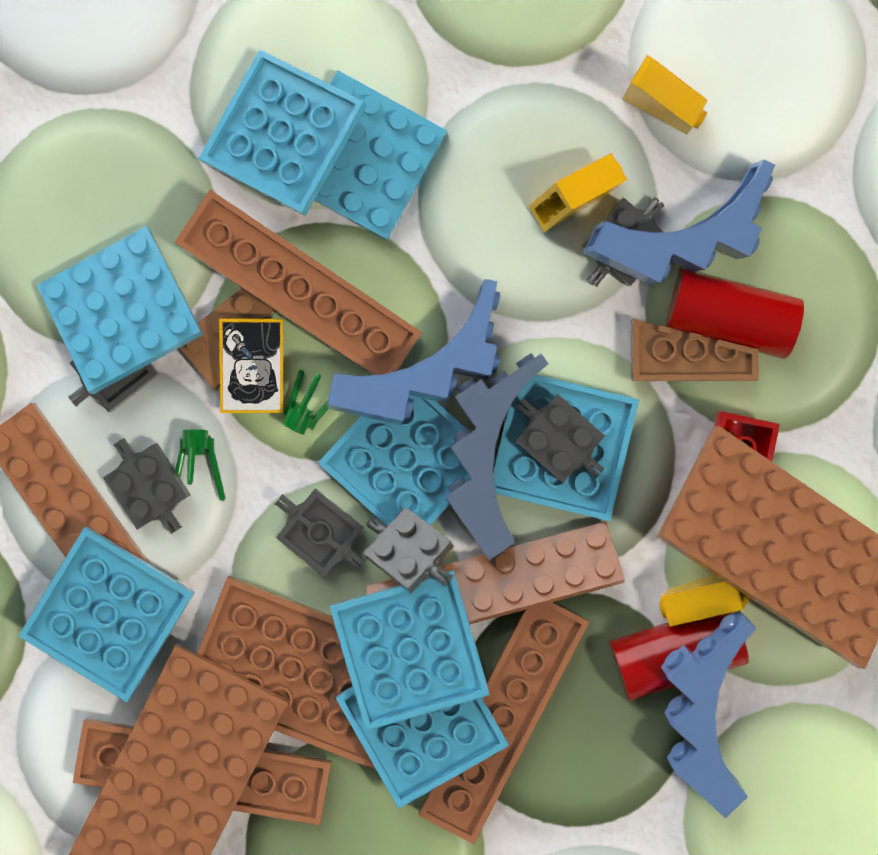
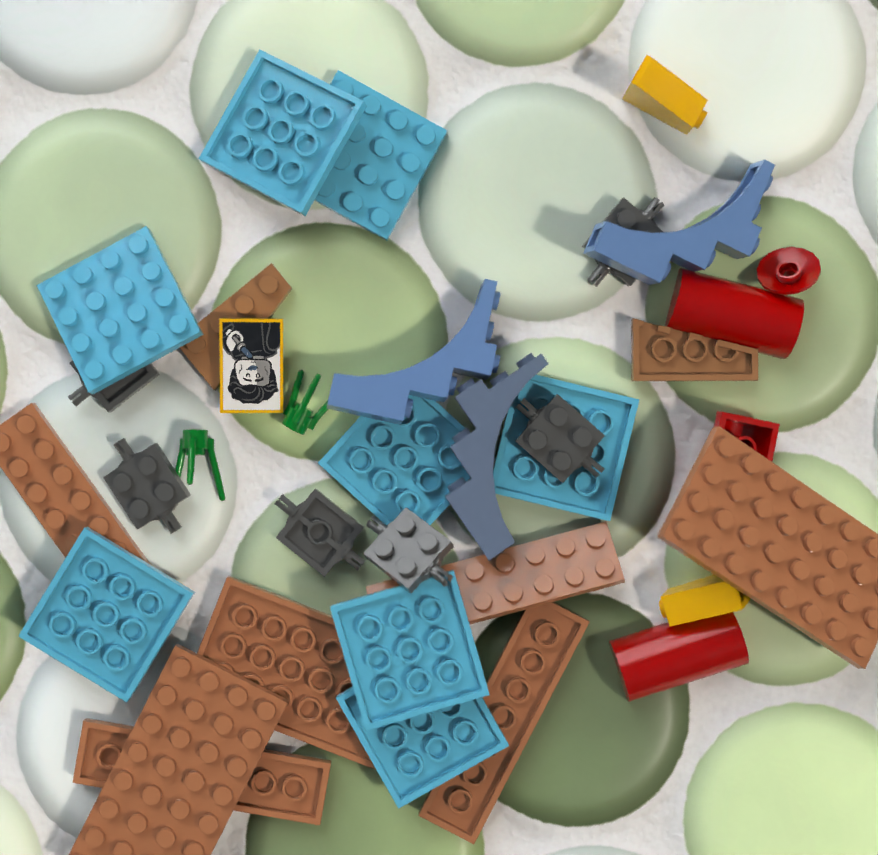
(297, 286): nougat plate -> none
(577, 192): yellow slope -> none
(693, 713): medium blue arch -> none
(788, 270): none -> red dish

